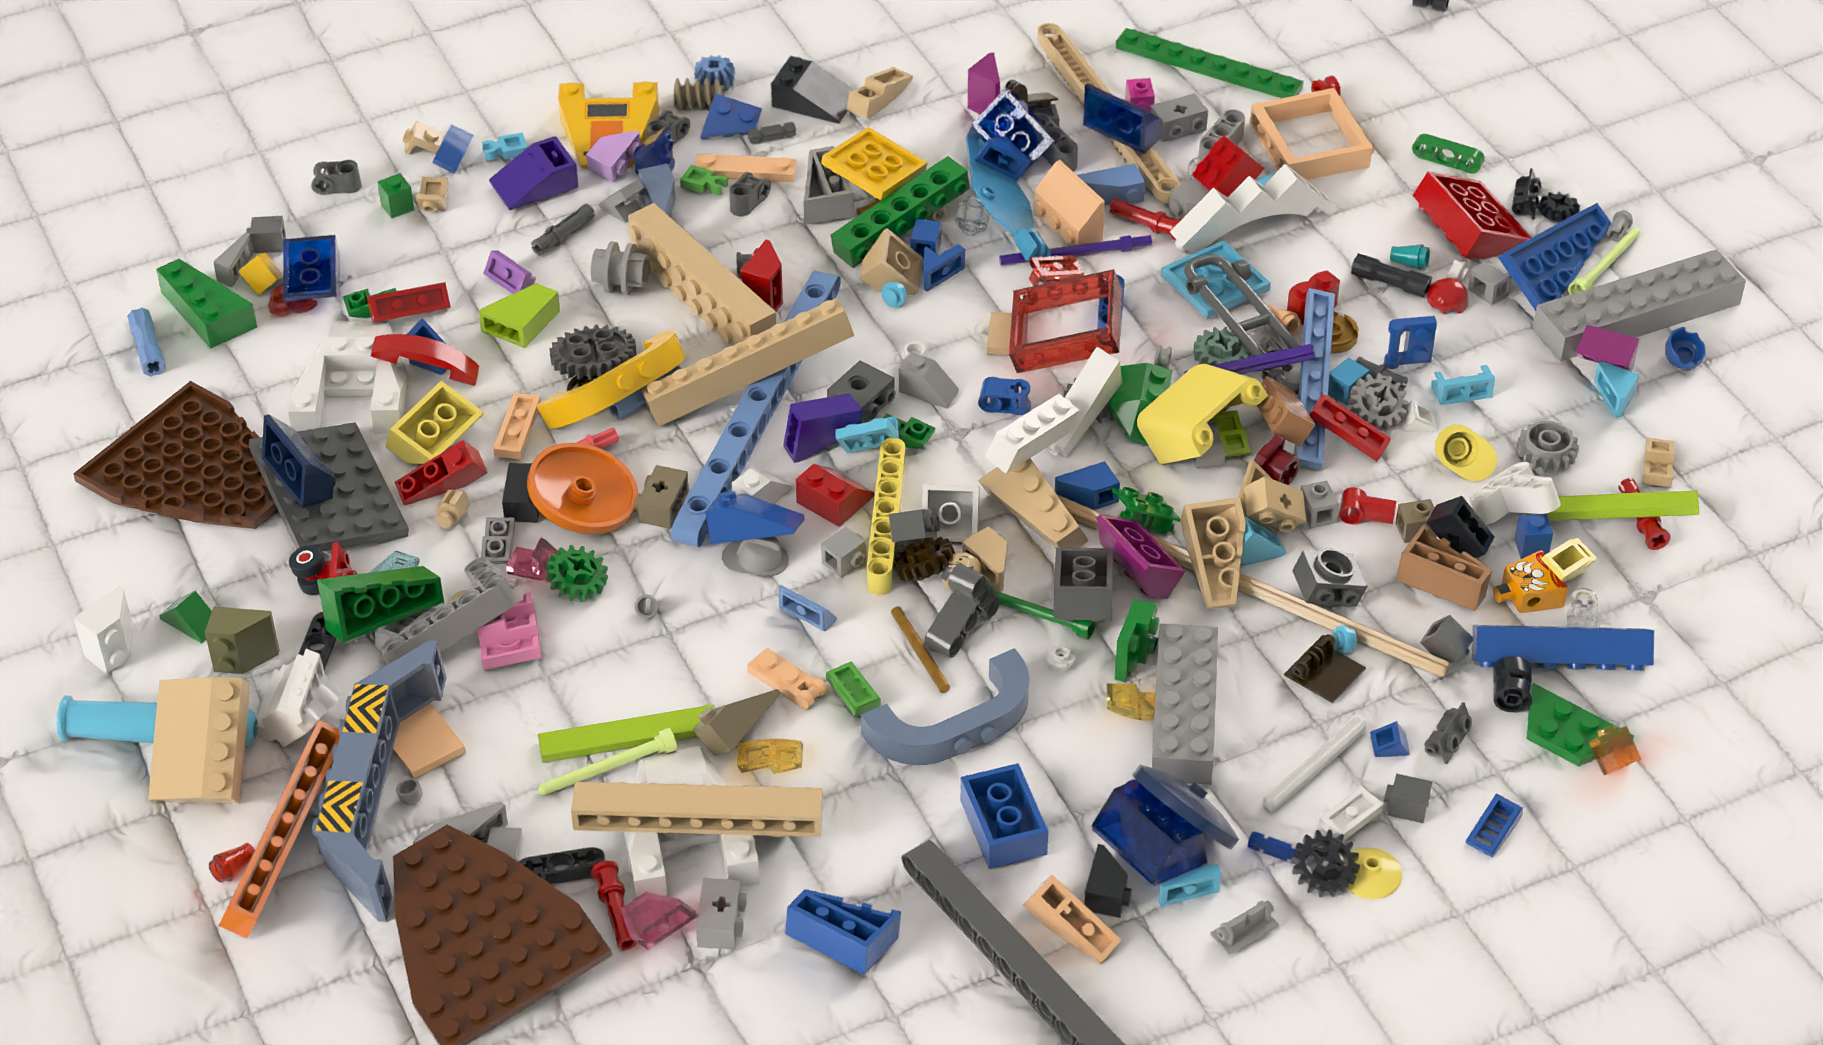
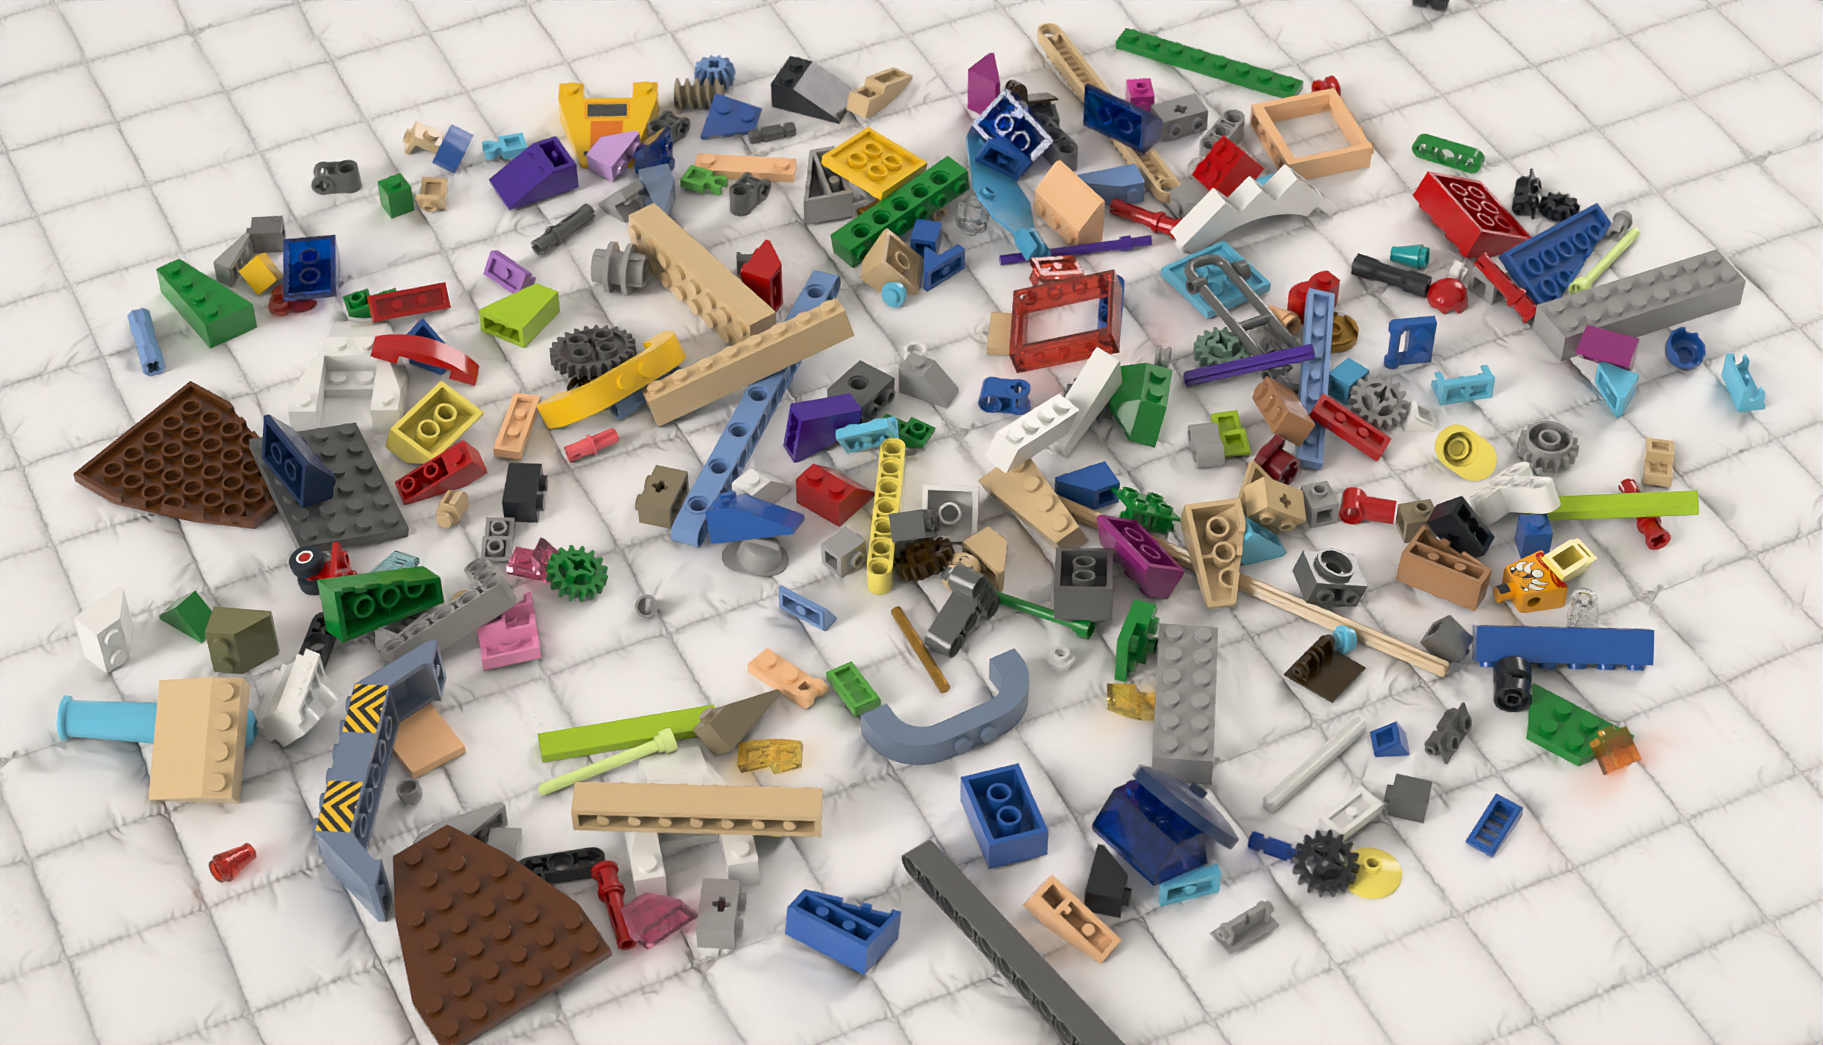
(281, 831): orange brick -> none
(582, 488): orange dish -> none
(1178, 418): light yellow windscreen -> none
(1383, 370): dark grey pin -> none
(1515, 297): none -> red pin
(1741, 384): none -> medium azure hinge

